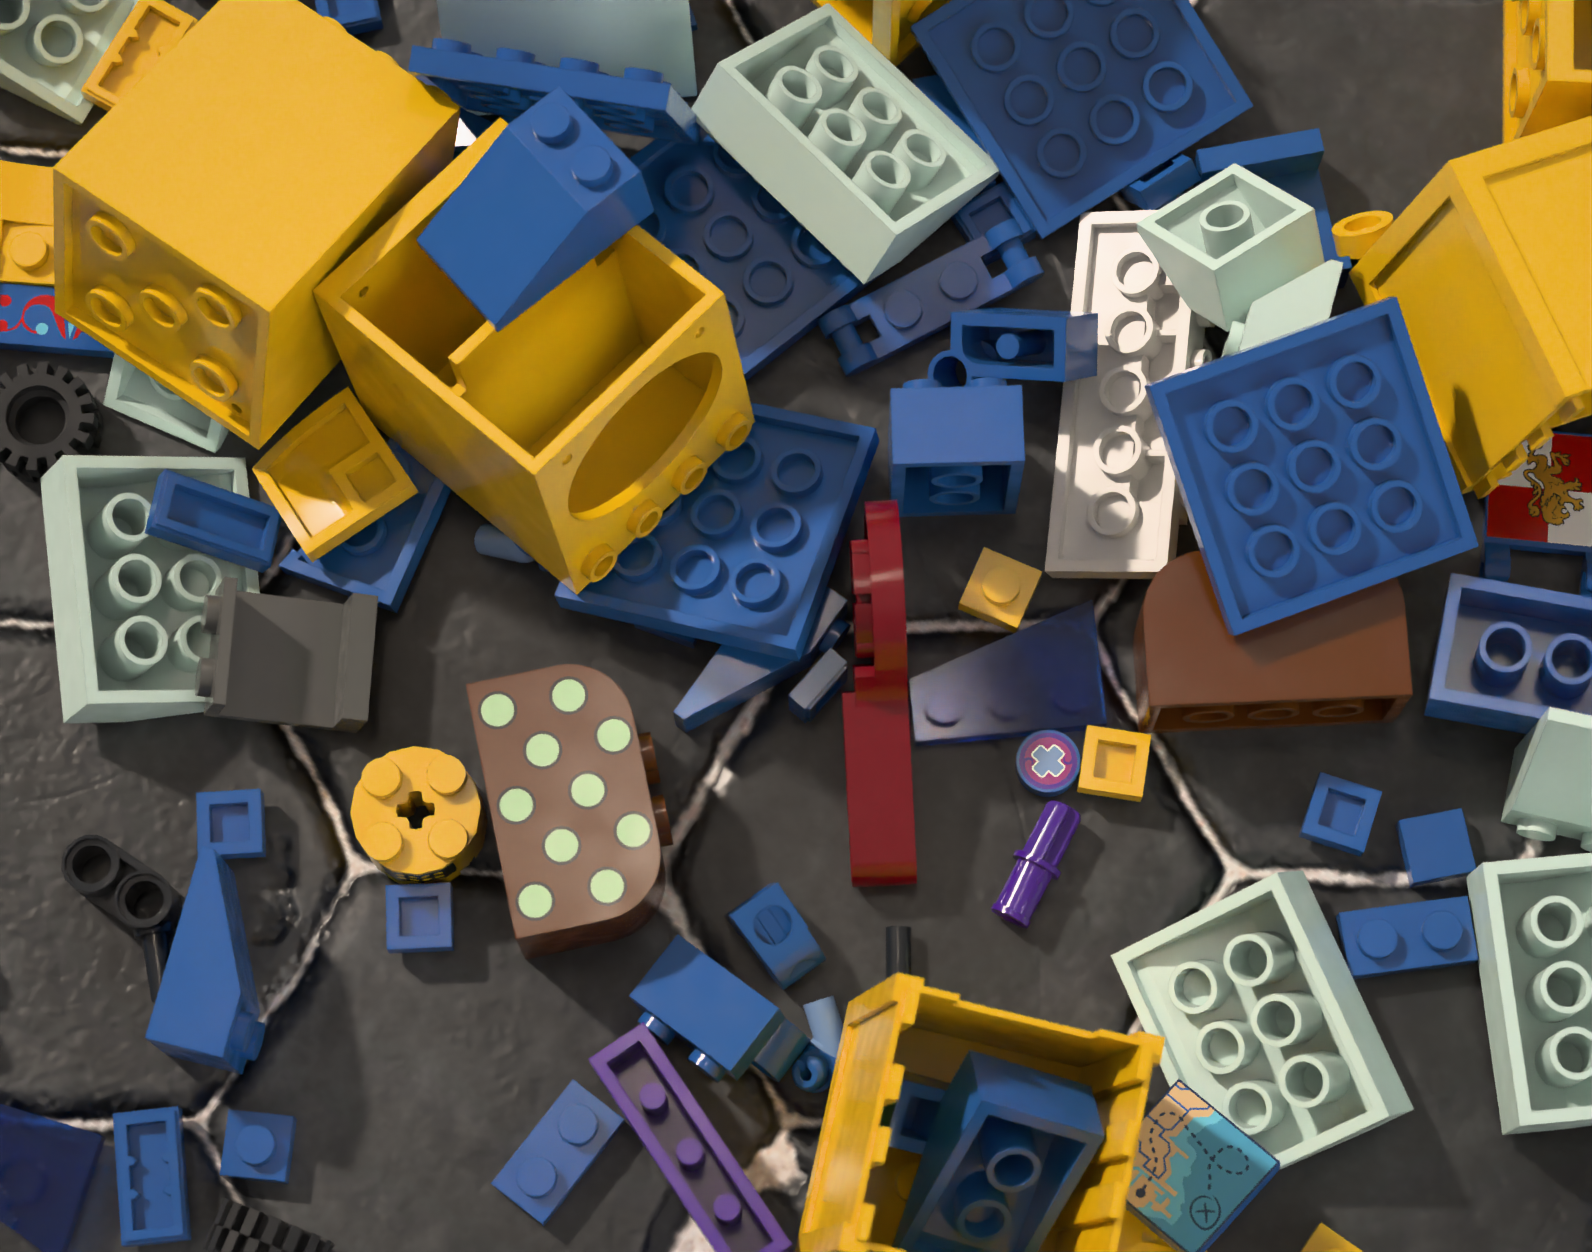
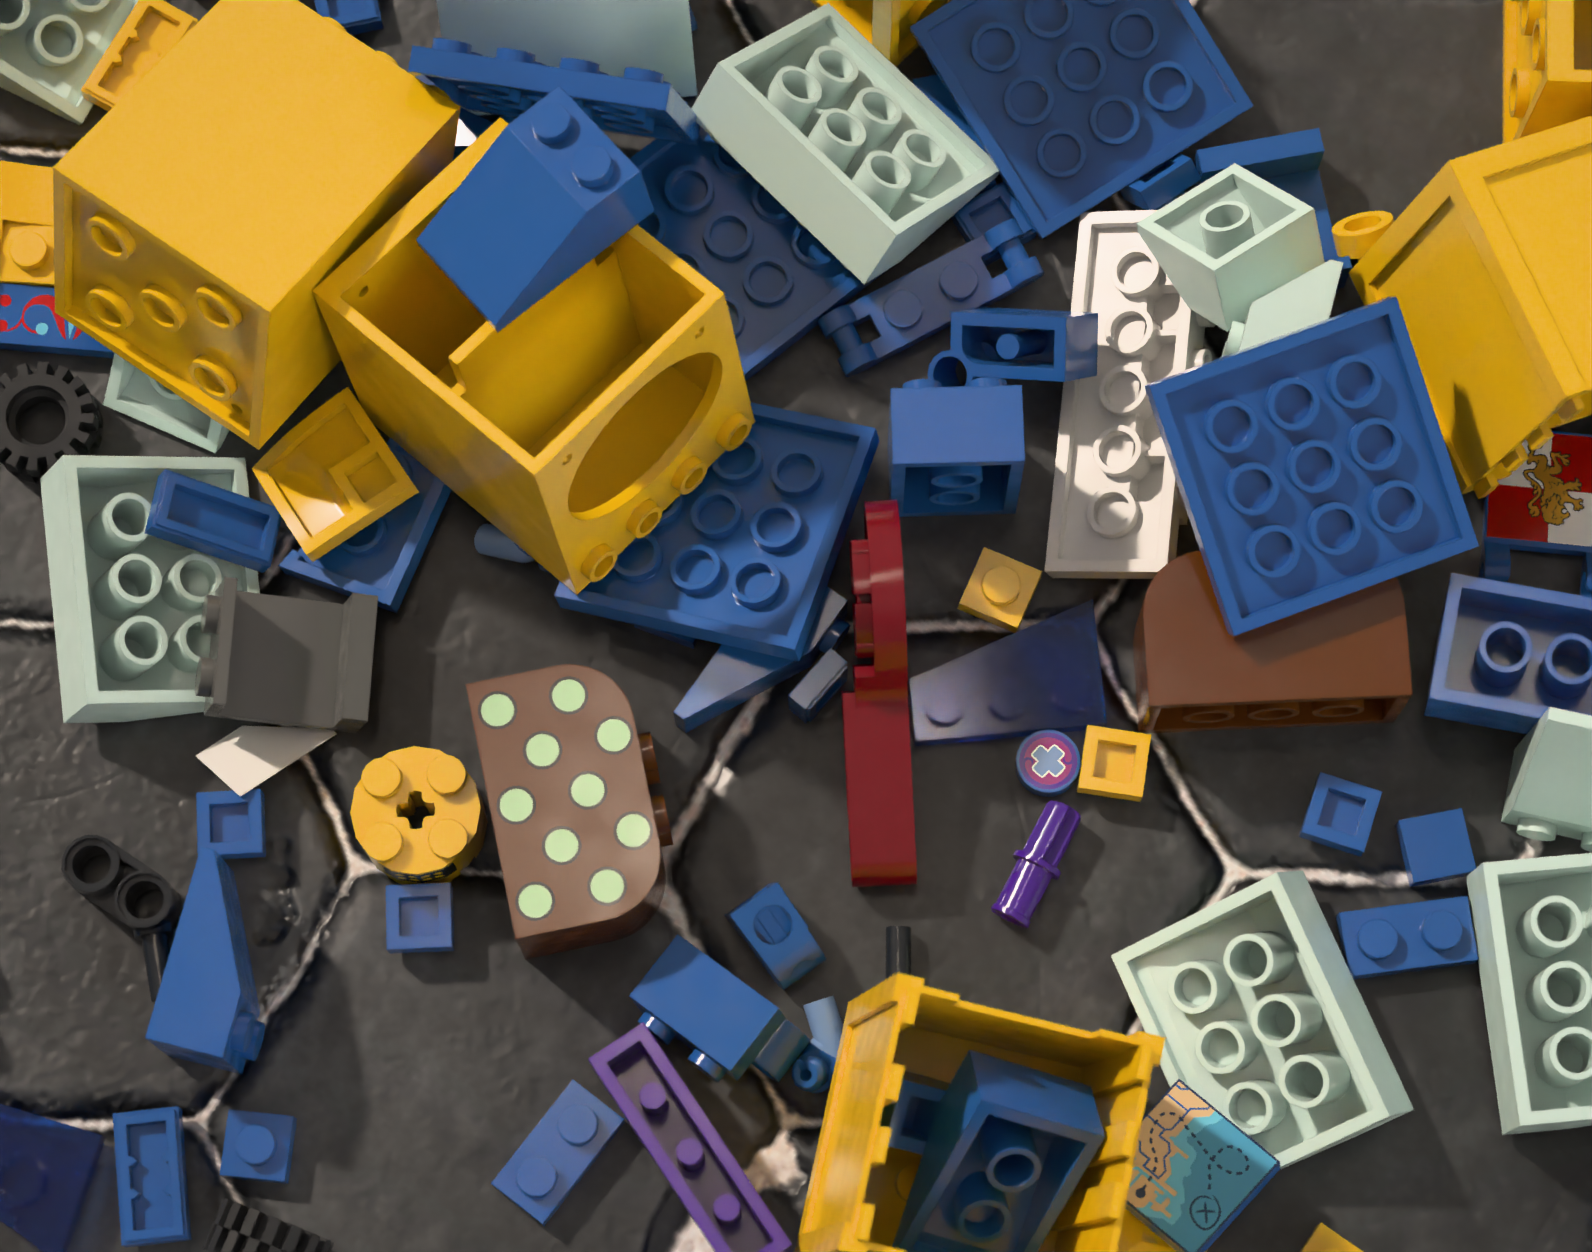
(258, 753): none -> white sticker

